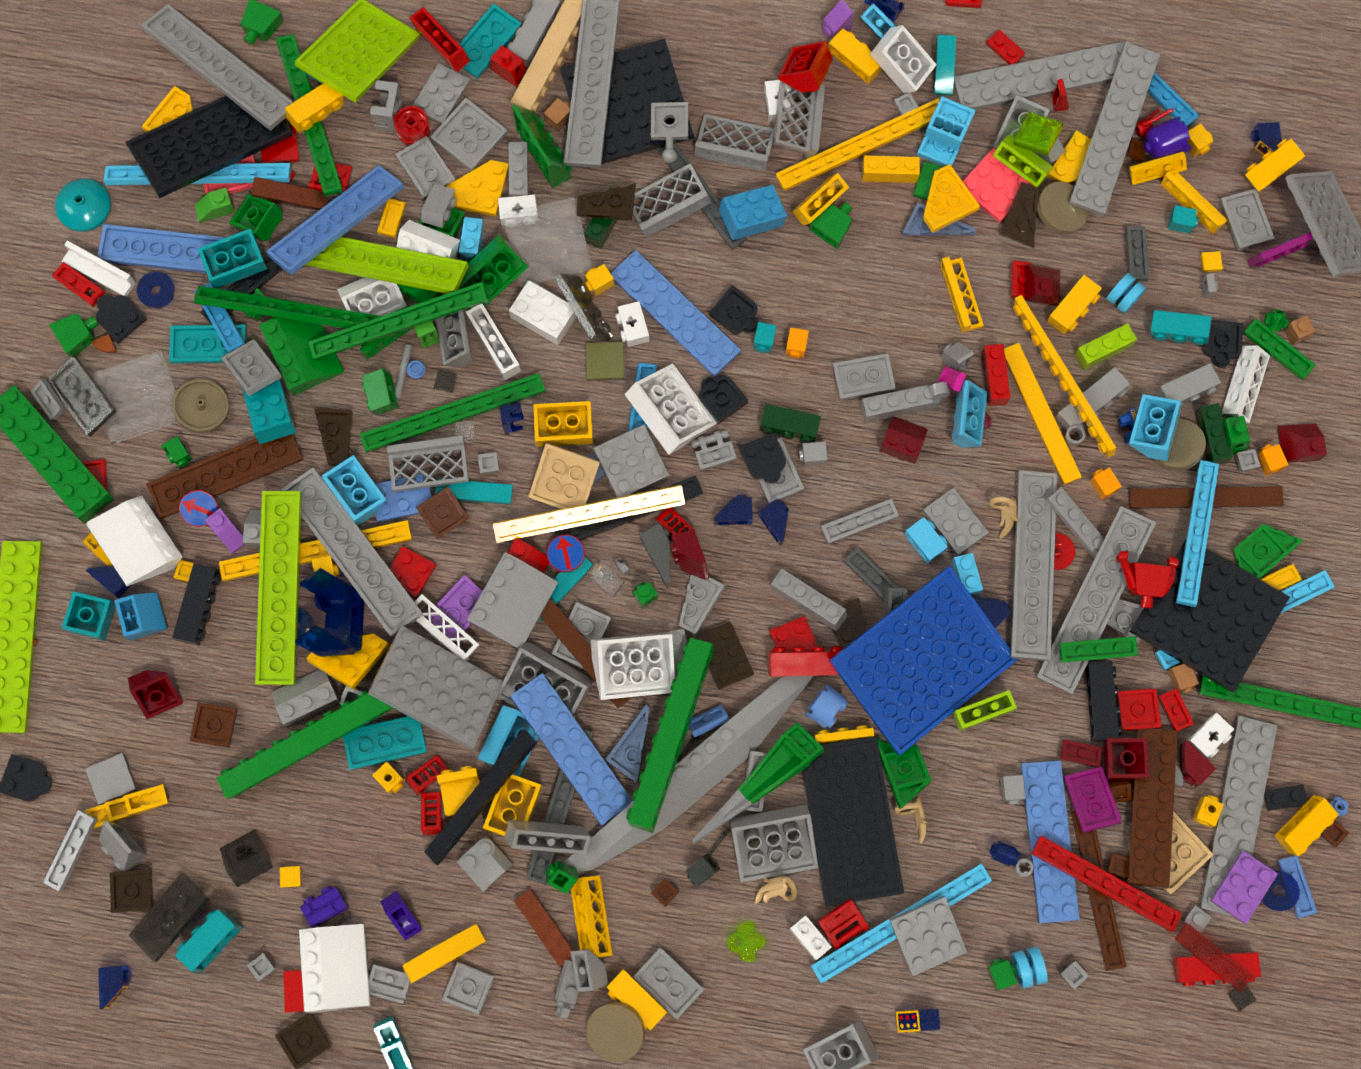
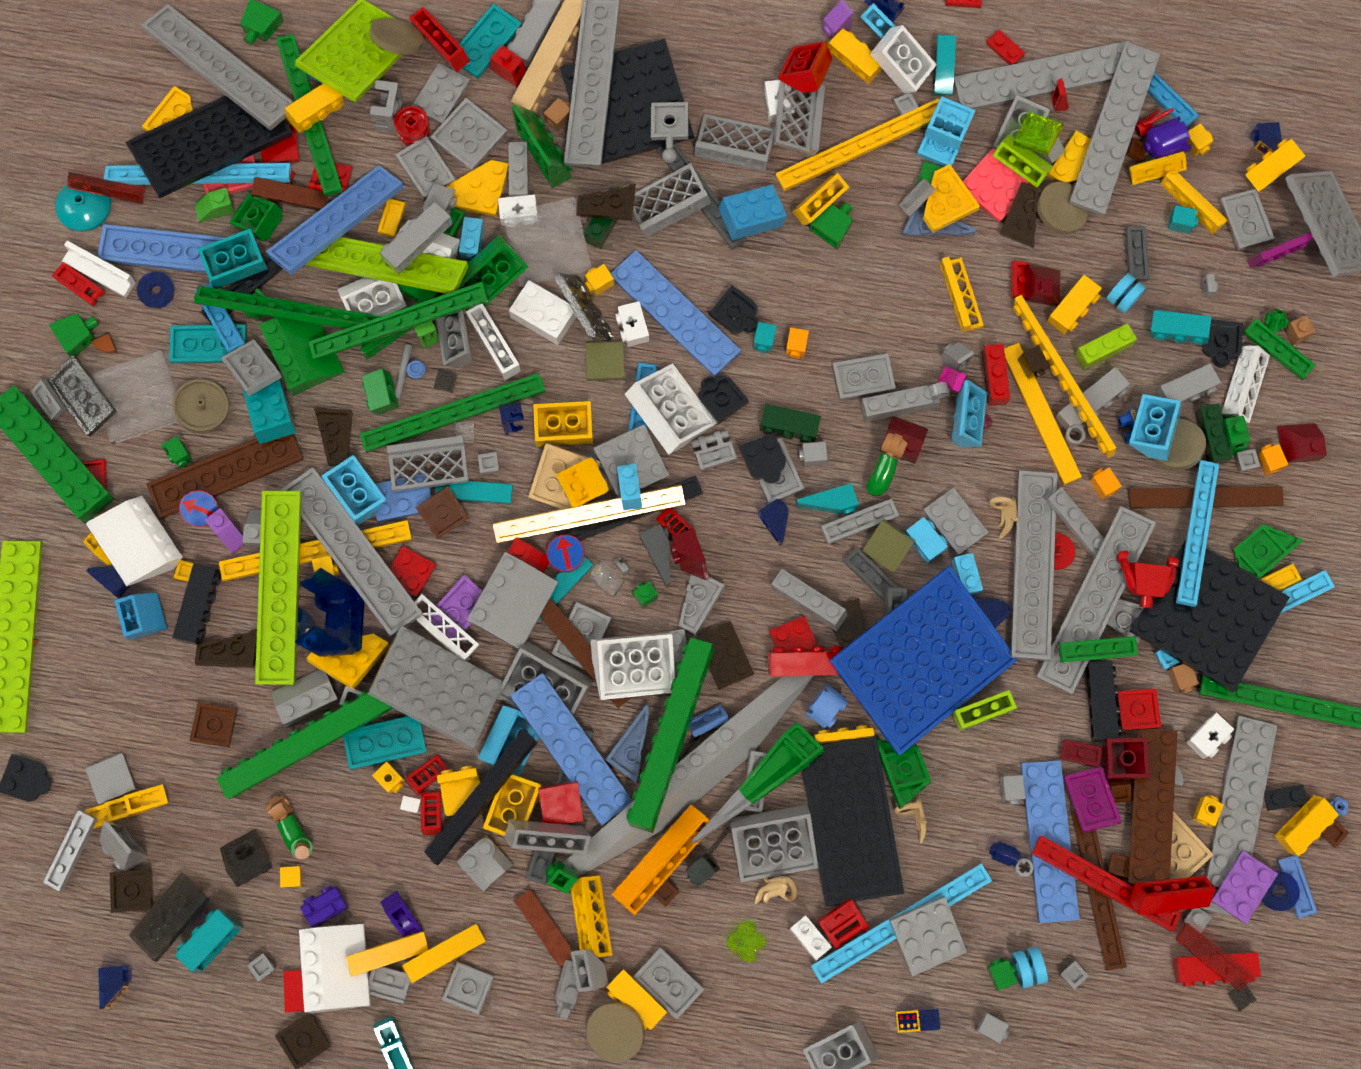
(88, 616): teal brick -> none
(105, 187): none -> clear red tile
(118, 316): black plate -> none
(153, 692): dark red slope -> none
(229, 652): none -> dark brown wing
(290, 830): none -> piece
(386, 953): none -> yellow tile
(396, 36): none -> dark tan piece
(410, 804): none -> white sticker
(416, 237): none -> light grey brick
(560, 803): none -> tile
(582, 482): none -> yellow bracket
(629, 487): none -> medium azure brick
(660, 861): none -> light orange brick
(736, 512): clear blue slope -> none
(834, 501): none -> teal slope
(886, 466): none -> green piece
(888, 545): none -> olive tile
(890, 169): yellow brick -> none
(916, 197): none -> light grey tile
(992, 1028): none -> light grey brick
(1033, 363): none -> dark brown brick
(1172, 895): none -> red brick
(1175, 710): red plate -> none
(1194, 765): dark red slope -> none
(1211, 261): yellow tile -> none

